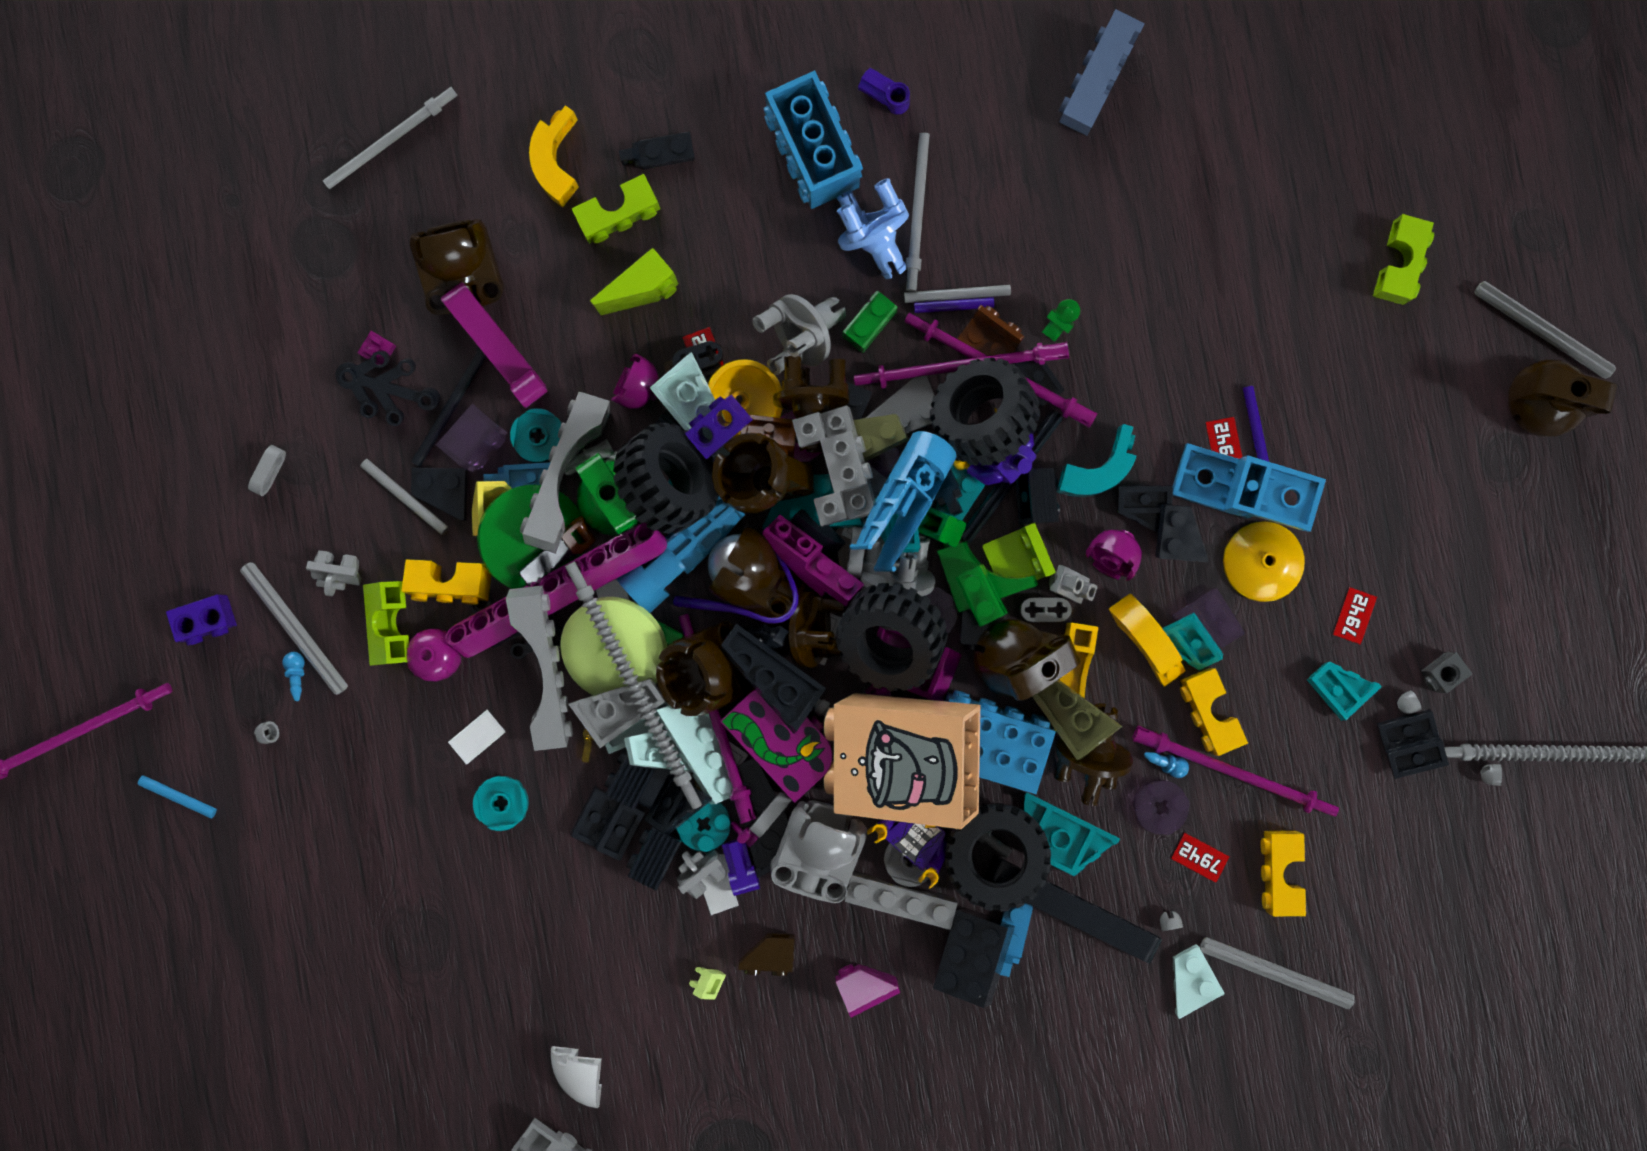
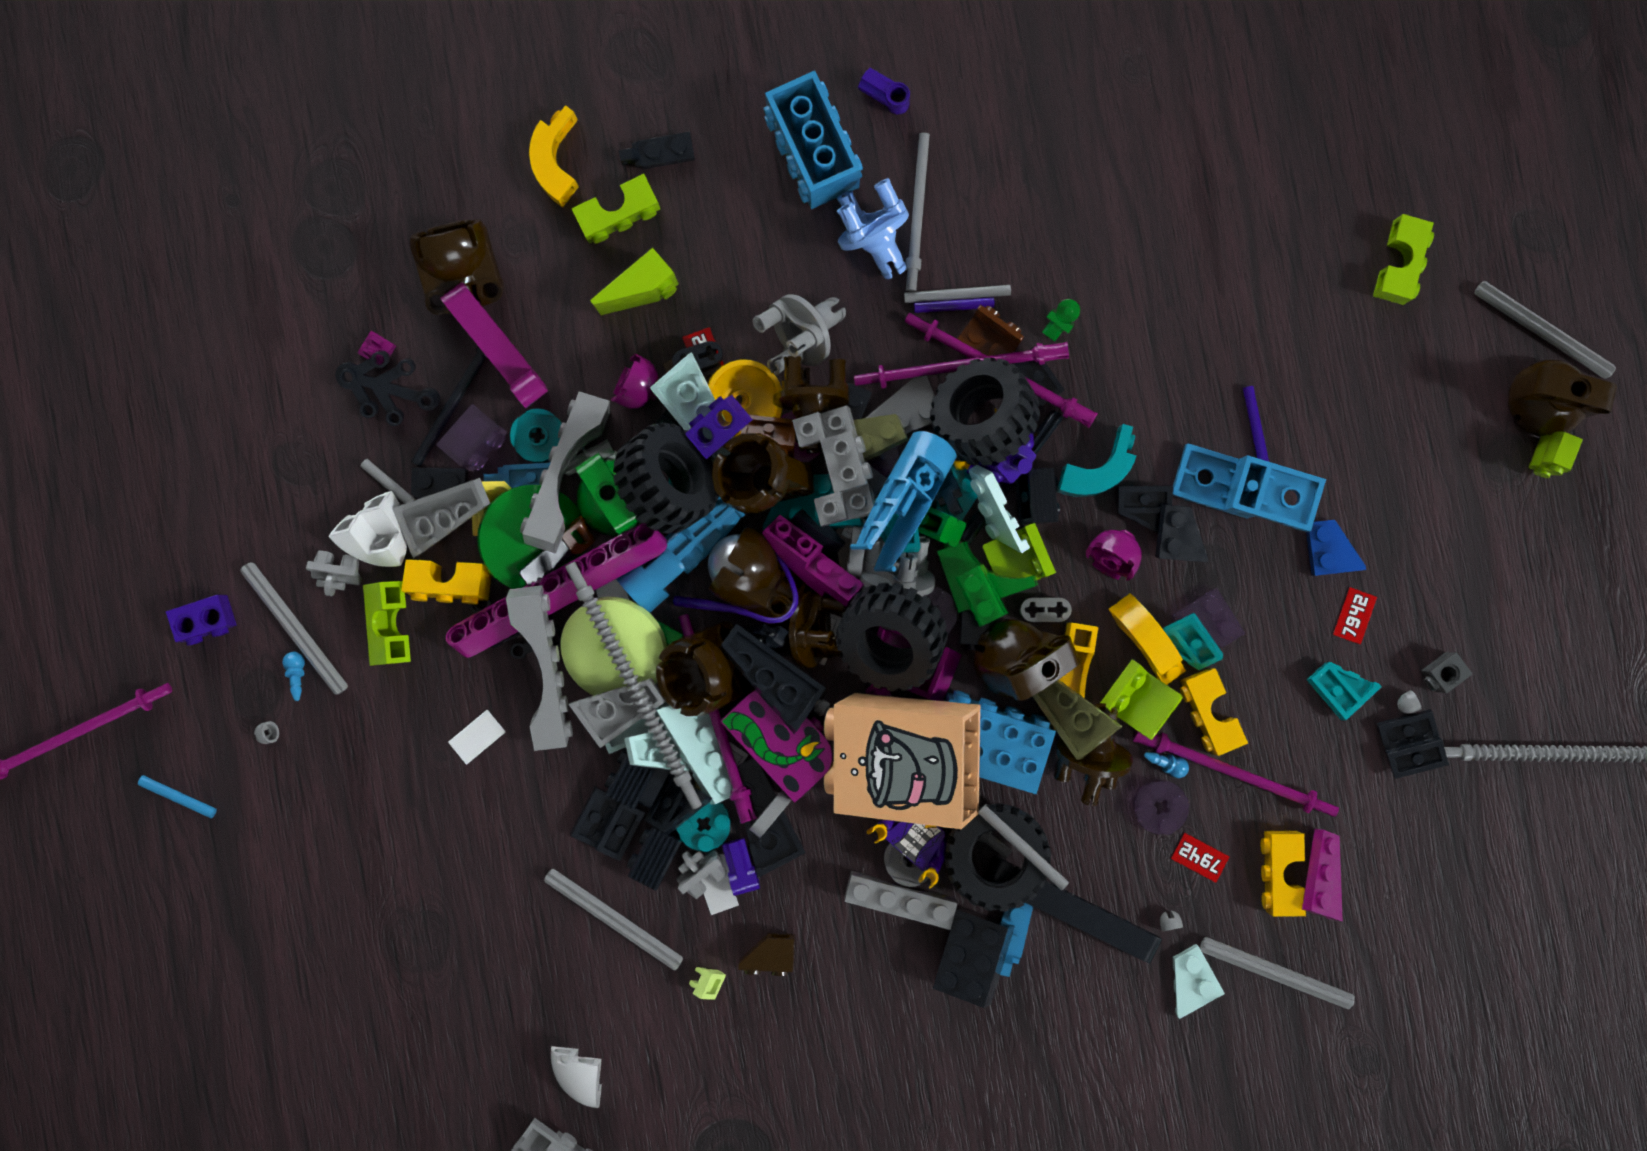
(267, 470): light grey beam -> none
(373, 533): none -> white brick
(431, 107): light grey bar -> none
(431, 656): magenta cylinder -> none
(438, 514): none -> light grey wing
(489, 814): teal plate -> none
(587, 748): clear yellow hand -> none
(613, 919): none -> light grey axle
(744, 836): magenta hand -> none
(818, 851): light grey piece -> none
(864, 987): slope -> none
(869, 321): green brick -> none
(991, 505): none -> light aqua wing
(1023, 847): none -> light grey bar
(1071, 839): teal wing -> none
(1072, 585): light grey hips -> none
(1100, 73): sand blue wedge -> none
(1141, 700): none -> lime bracket
(1224, 437): red sticker -> none
(1246, 564): yellow dish -> none
(1323, 880): none -> magenta wing
(1331, 550): none -> blue wing
(1492, 774): light grey hinge -> none
(1555, 454): none -> lime brick

